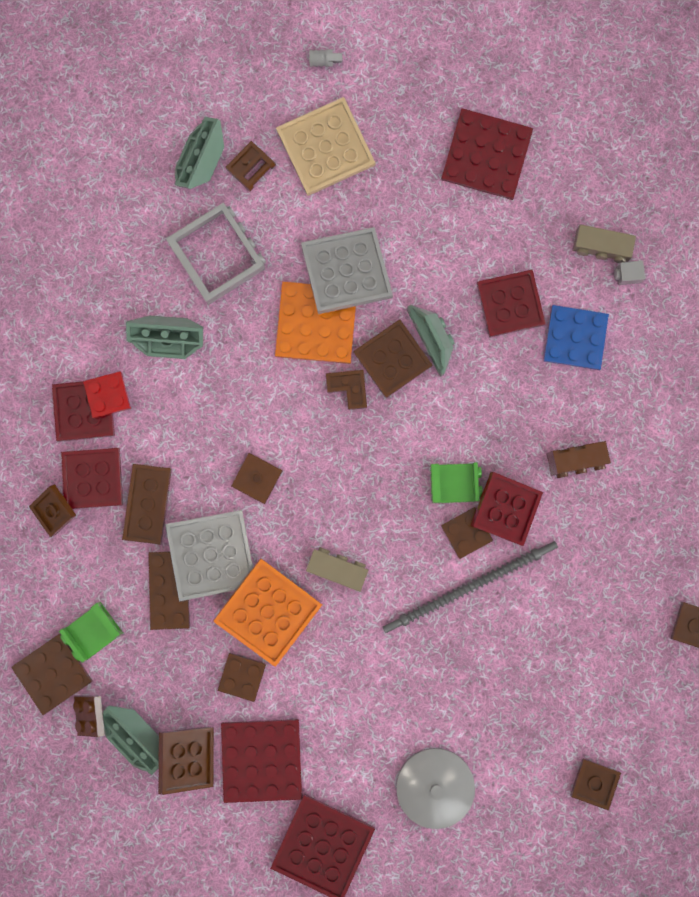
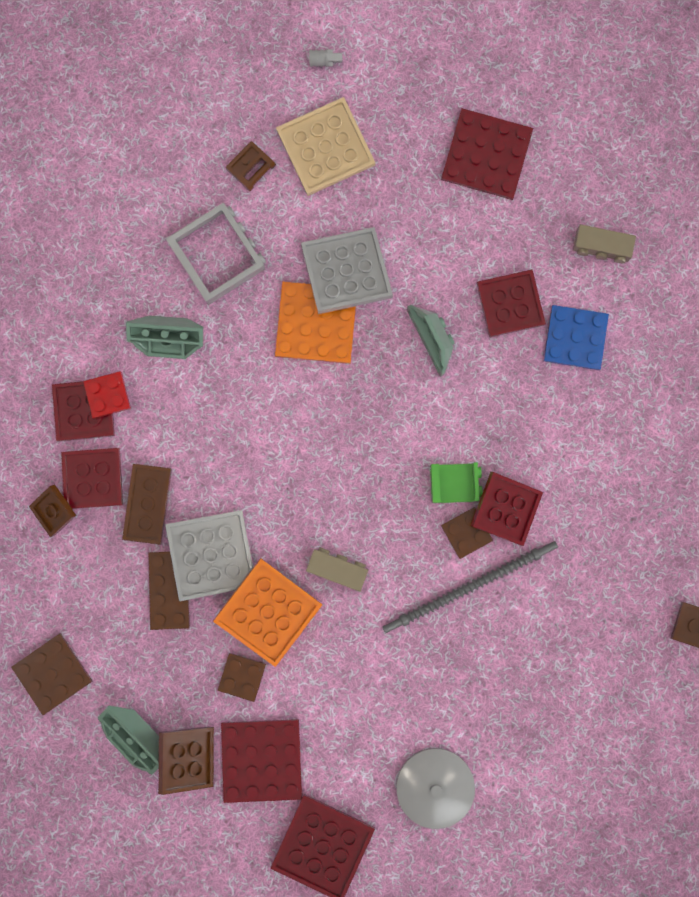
(88, 716): reddish brown plate -> none
(90, 632): bright green panel -> none
(200, 154): sand green wedge -> none
(256, 478): reddish brown plate -> none
(351, 382): reddish brown plate -> none
(392, 358): reddish brown plate -> none
(578, 459): reddish brown wedge -> none
(595, 784): reddish brown plate -> none
(630, 273): light grey brick -> none

